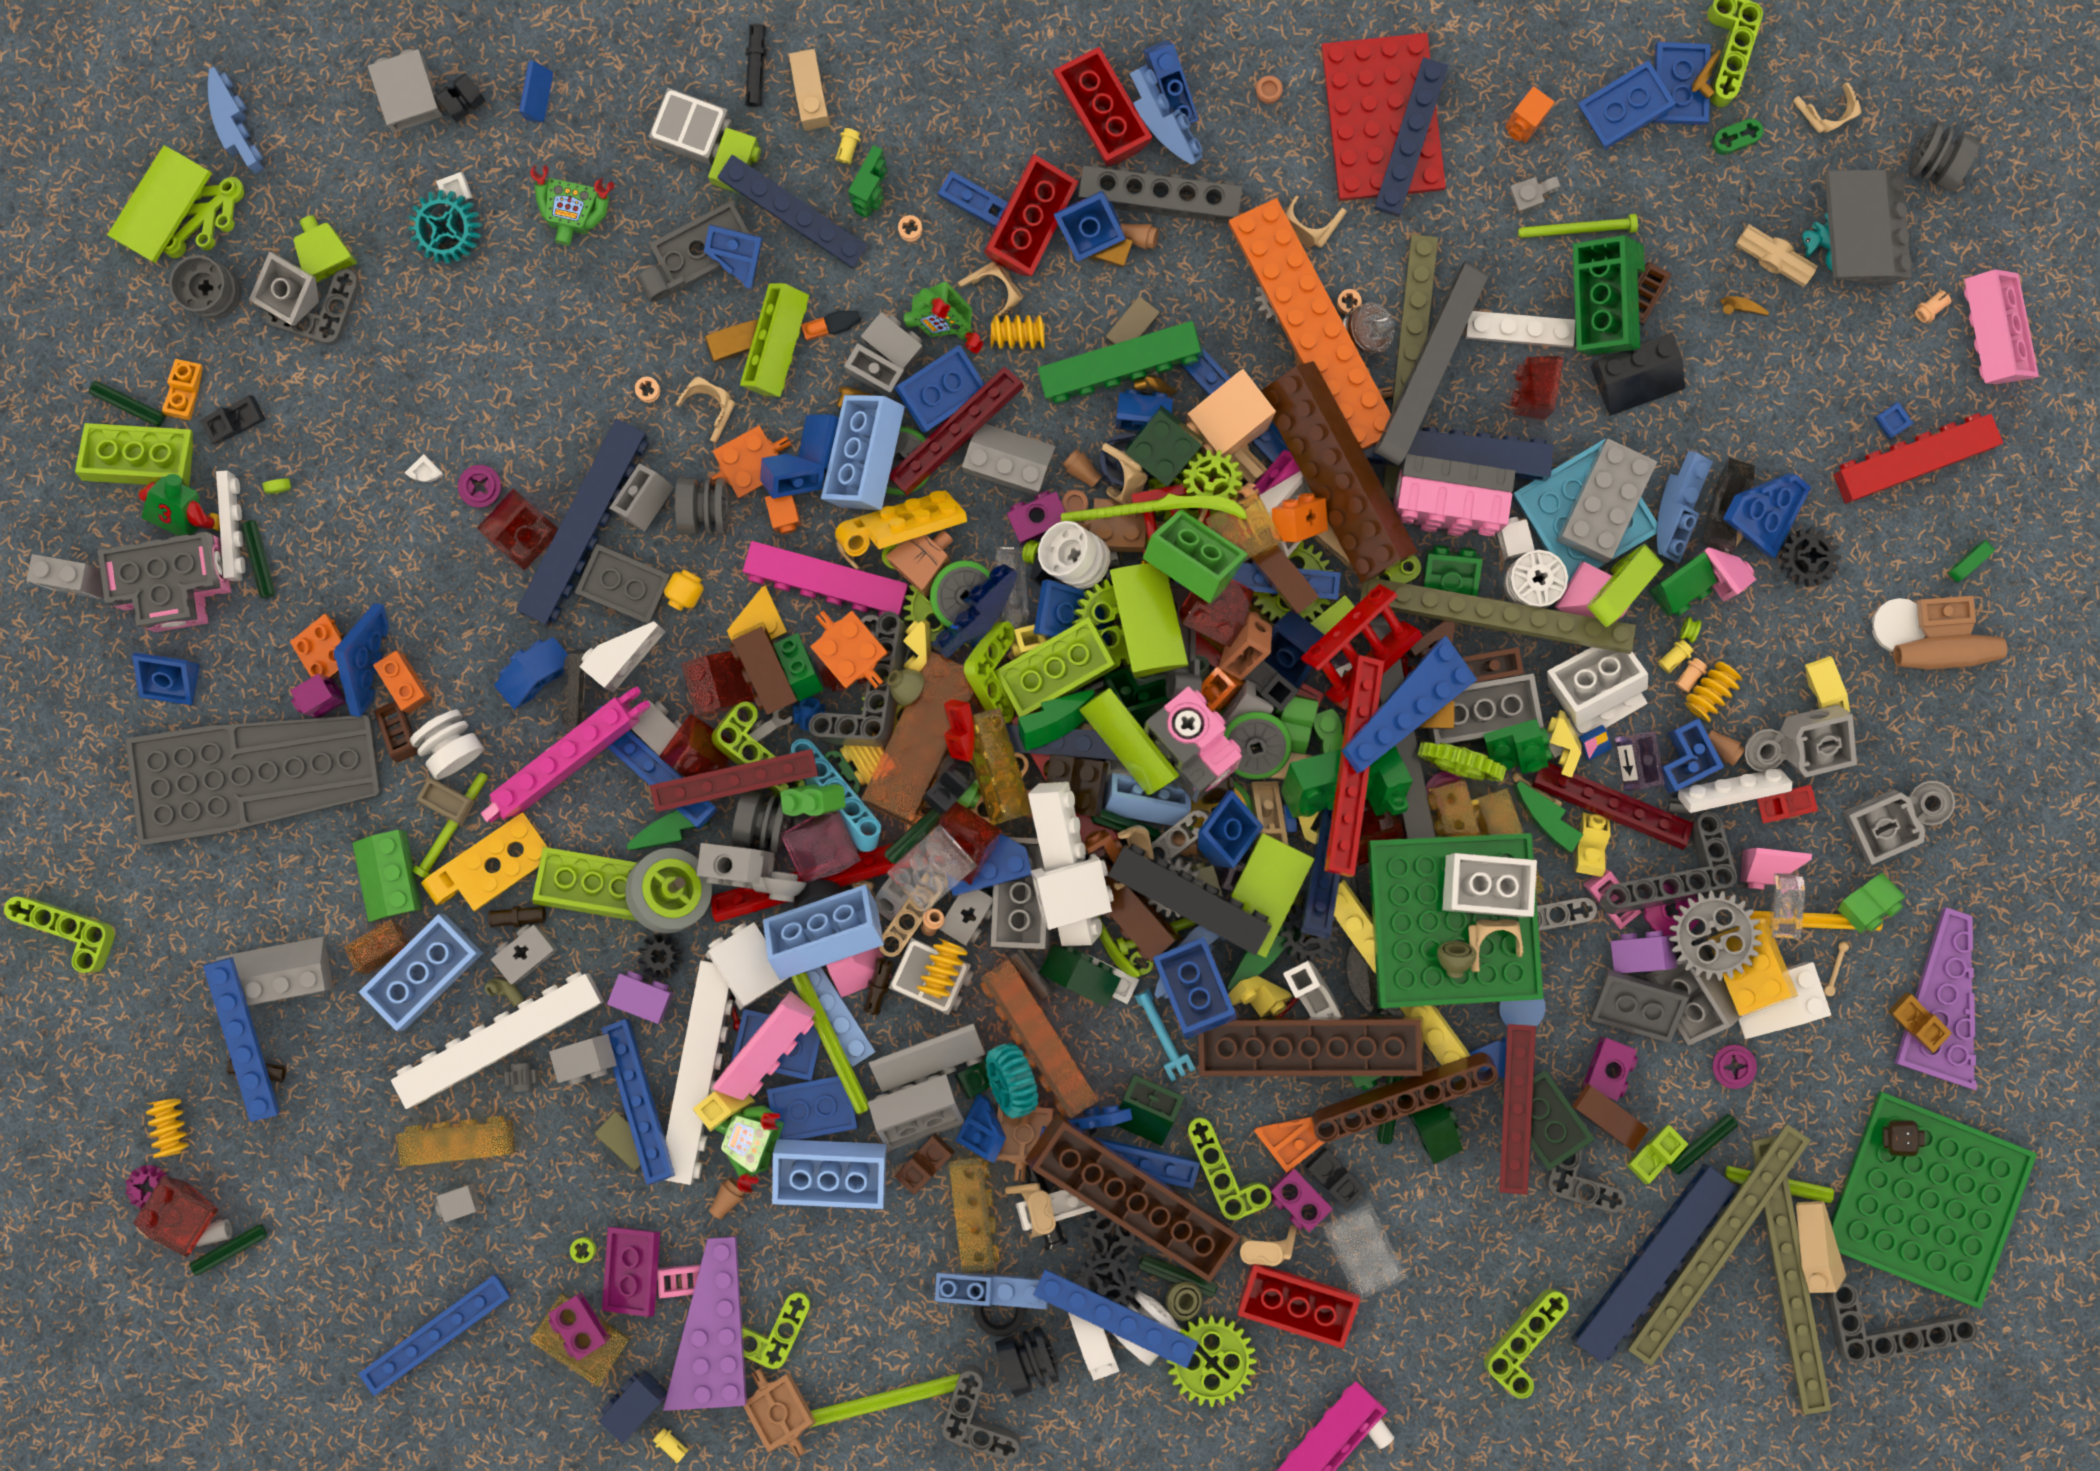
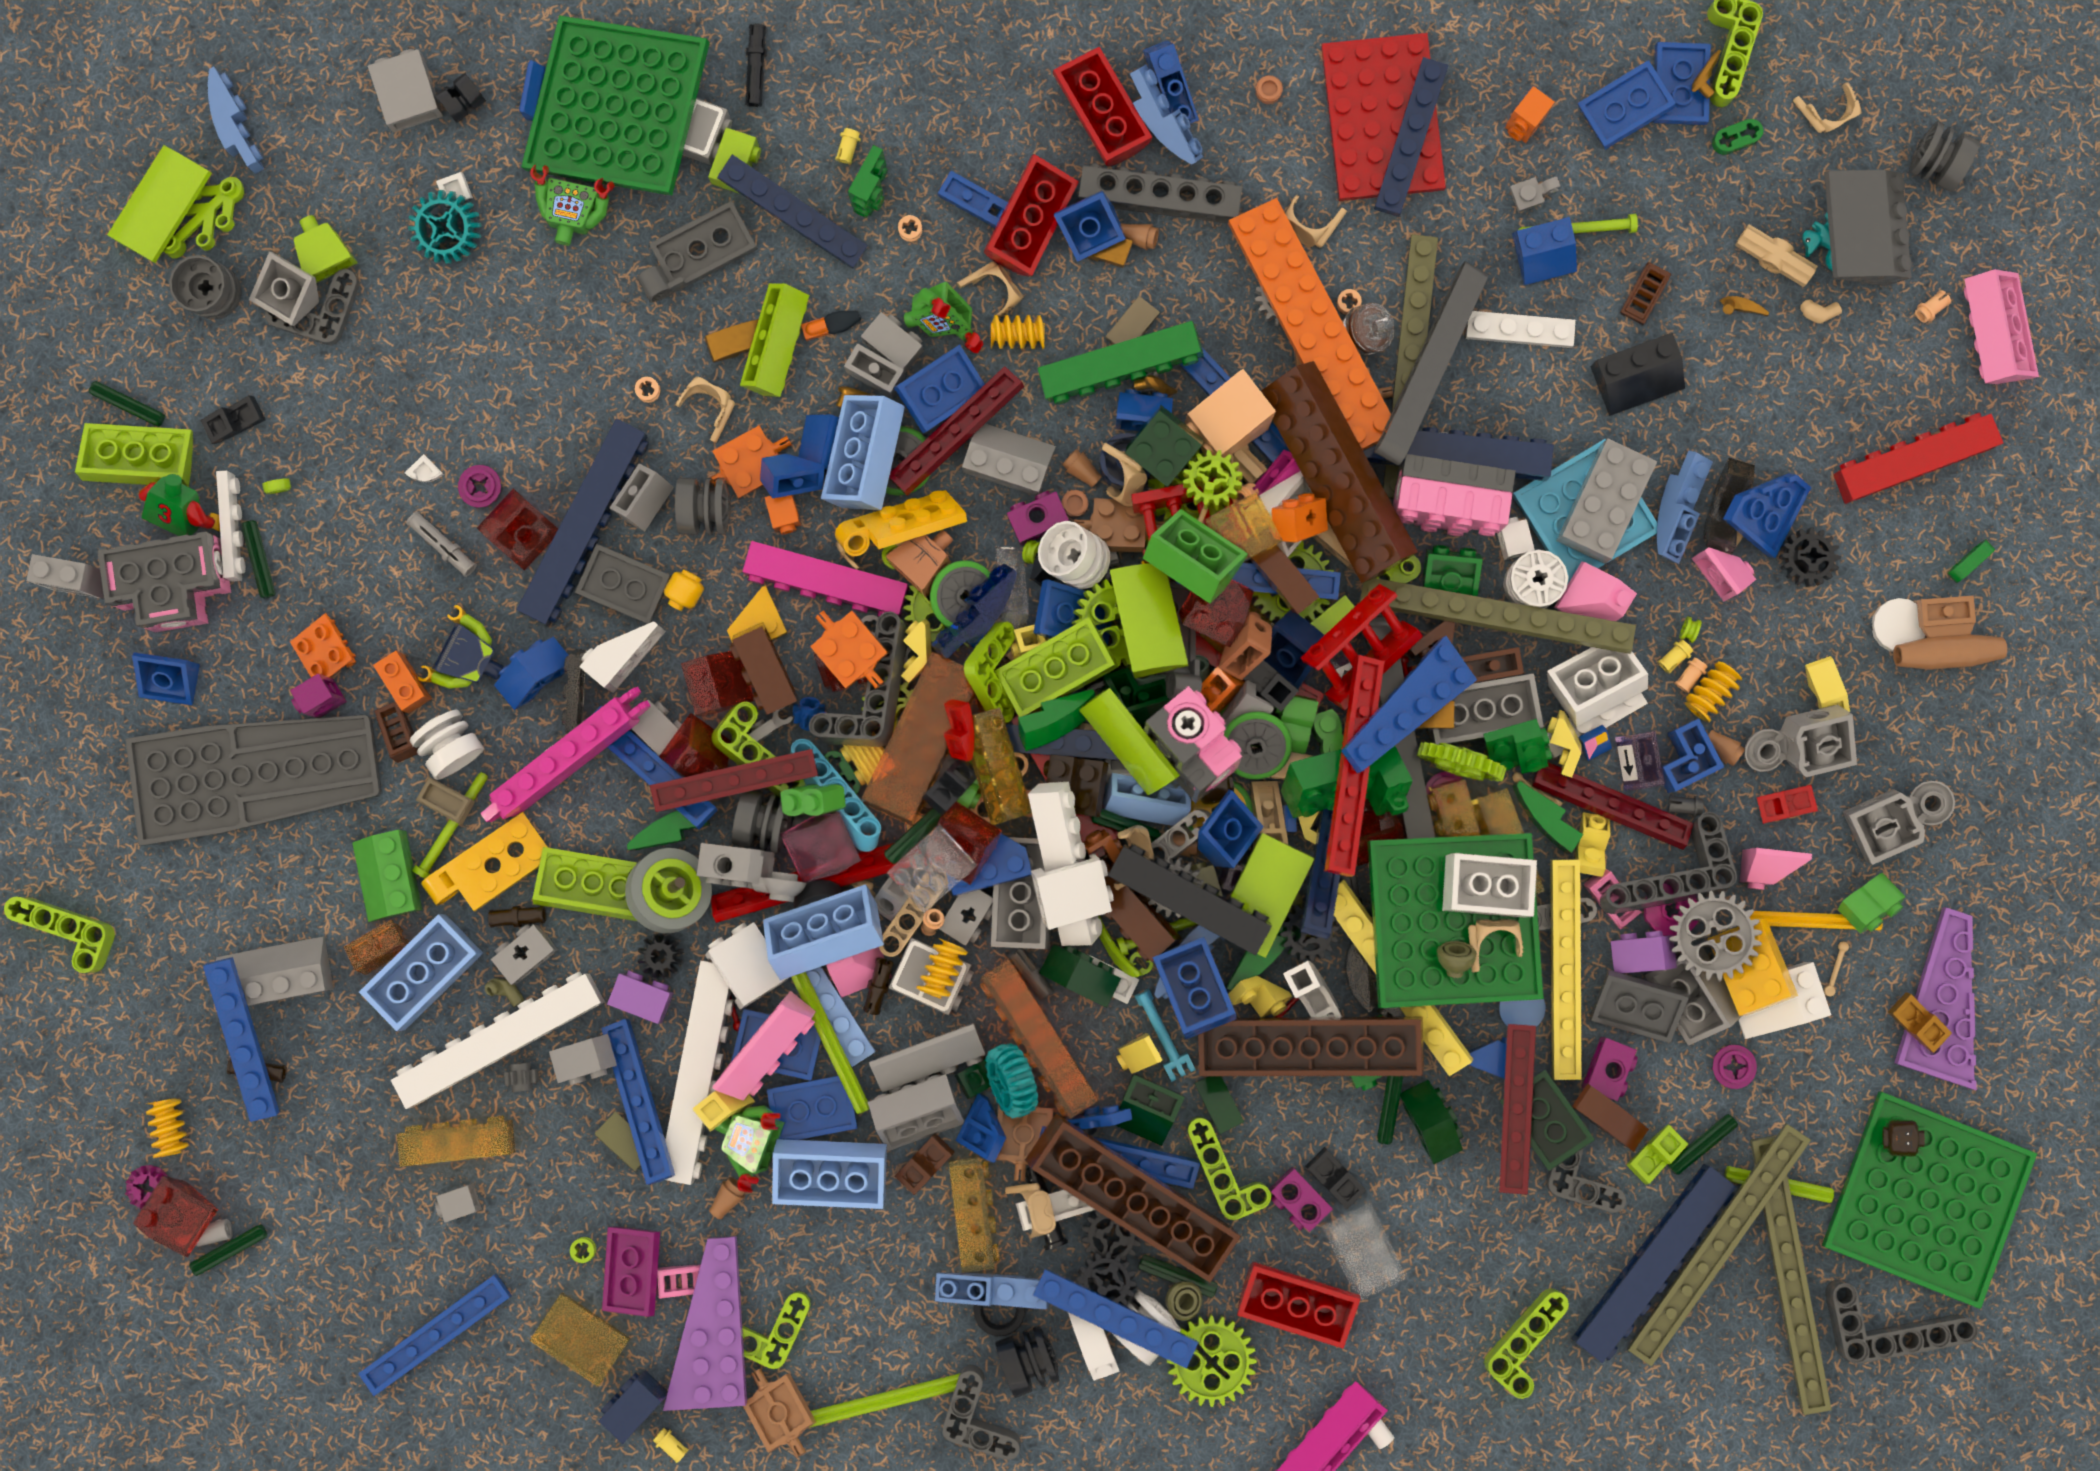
(183, 390): light orange slope -> none
(356, 658): blue plate -> none
(449, 551): none -> light grey pin
(464, 655): none -> torso
(585, 1322): magenta brick -> none
(616, 104): none -> green plate
(735, 251): blue wing -> none
(798, 667): green brick -> none
(809, 89): tan slope -> none
(905, 685): olive brick -> none
(1138, 1054): none -> light yellow slope
(1168, 502): lime piece -> none
(1219, 1103): none -> dark green slope
(1267, 1252): tan helmet -> none
(1289, 1141): orange wing -> none
(1412, 1086): reddish brown beam -> none
(1537, 386): clear red slope -> none
(1546, 250): none -> blue slope
(1565, 969): none -> light yellow plate
(1607, 294): green hinge -> none
(1628, 580): lime beam -> none
(1684, 585): green slope -> none
(1734, 790): white plate -> none
(1787, 905): clear brick -> none
(1818, 313): none -> tan arm
(1818, 1248): tan slope -> none
(1893, 420): blue tile -> none

